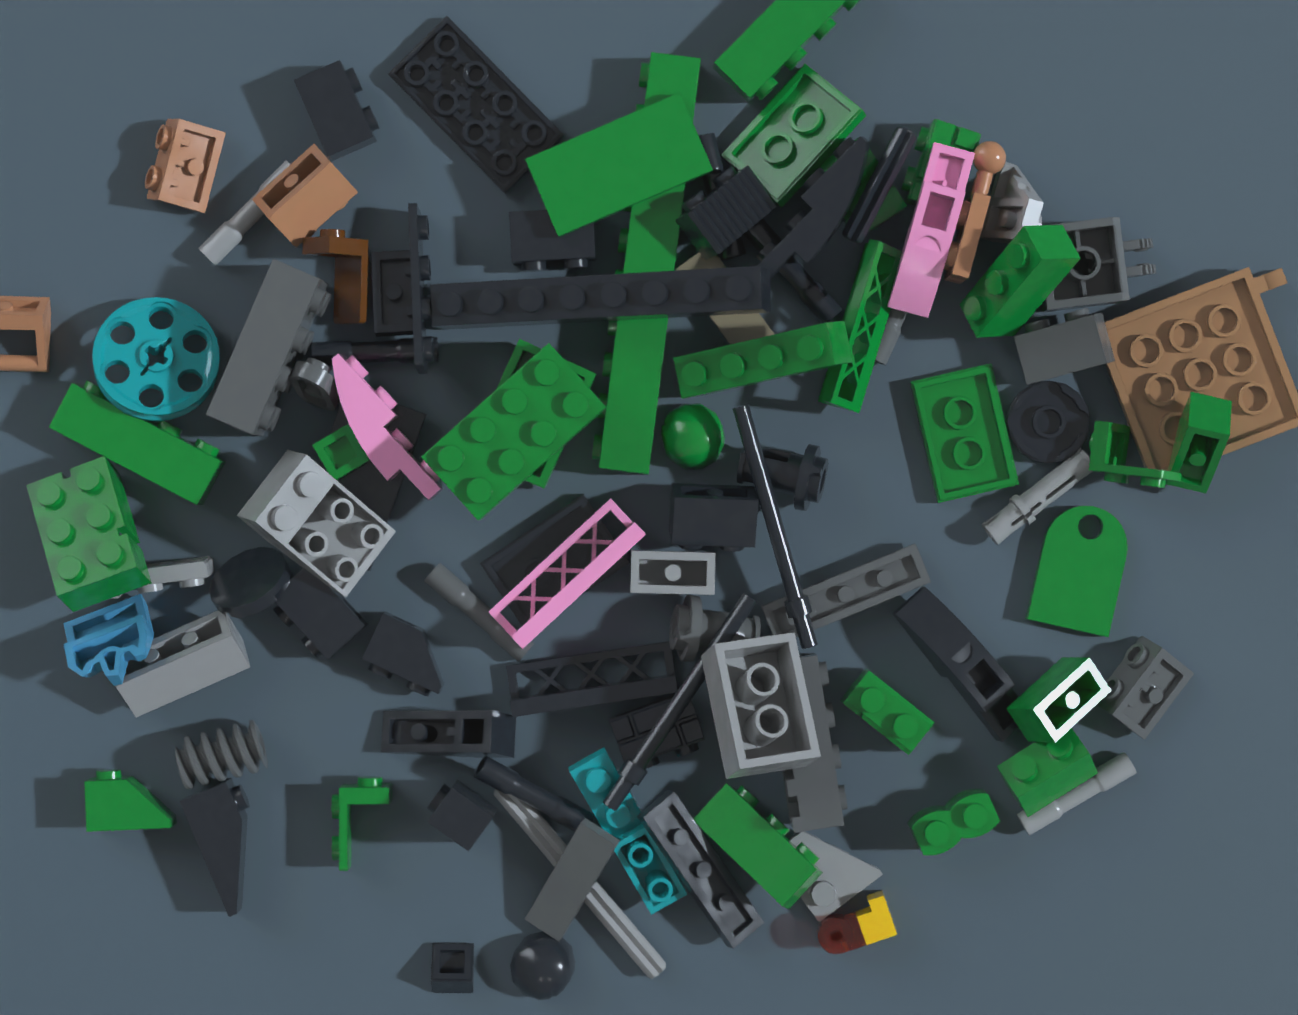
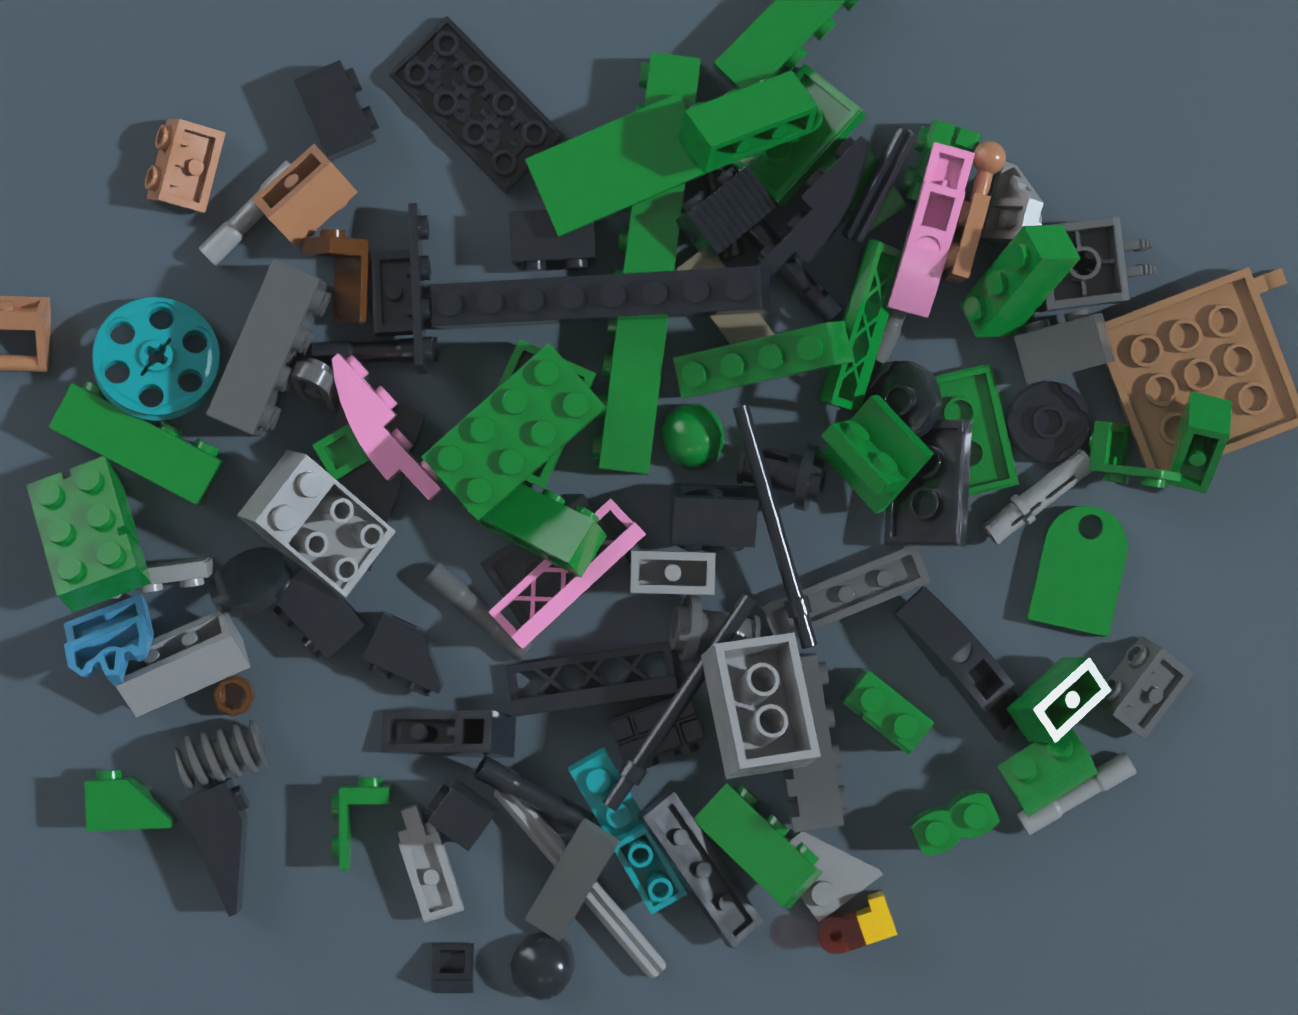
(234, 695): none -> reddish brown tile
(428, 867): none -> light grey hinge
(547, 527): none -> green brick
(747, 121): none -> green brick
(875, 453): none -> green bracket
(909, 392): none -> black tile
(935, 501): none -> black tile

